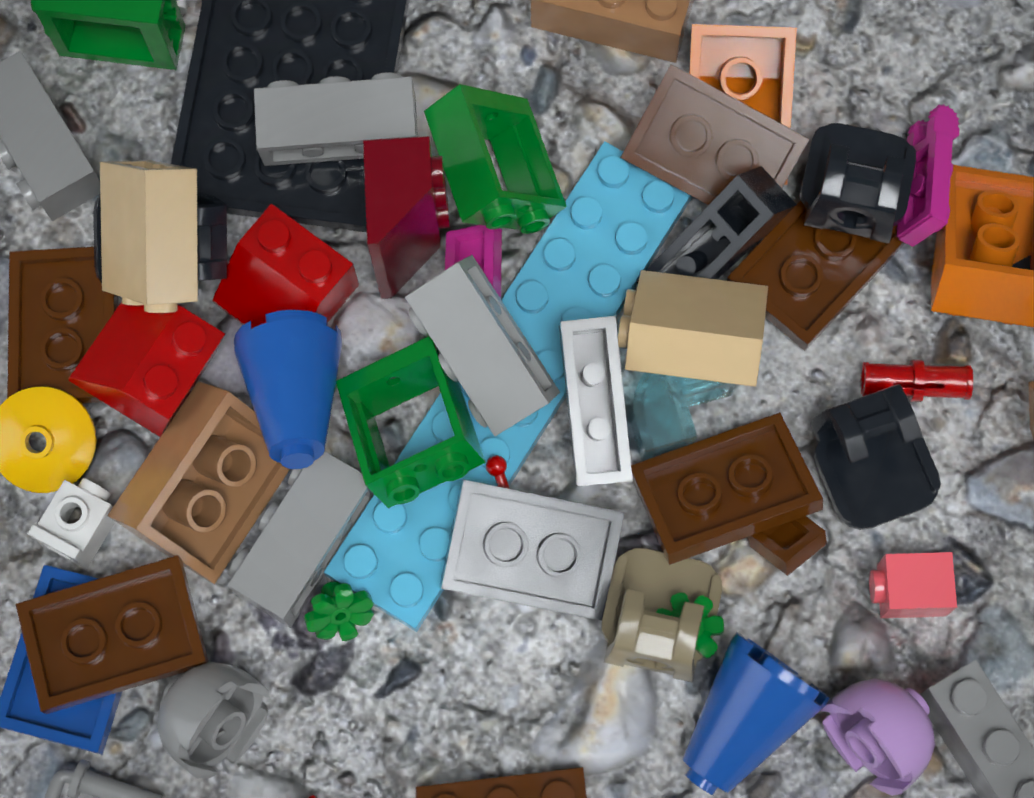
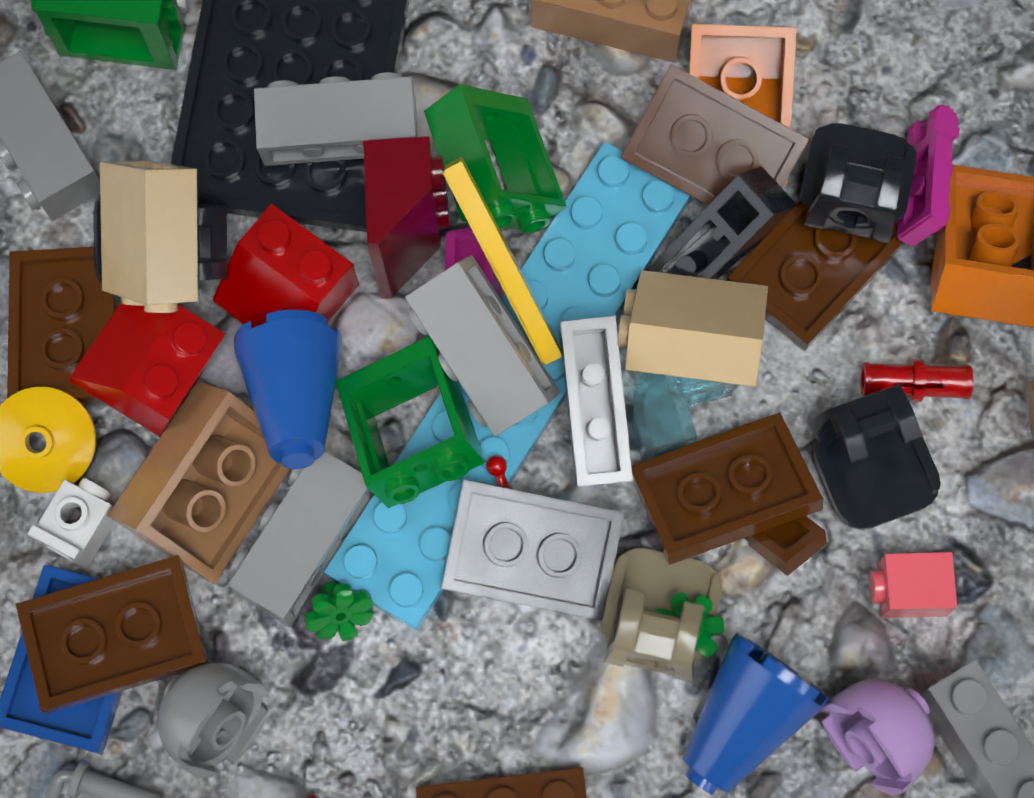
(502, 260): none -> yellow tile

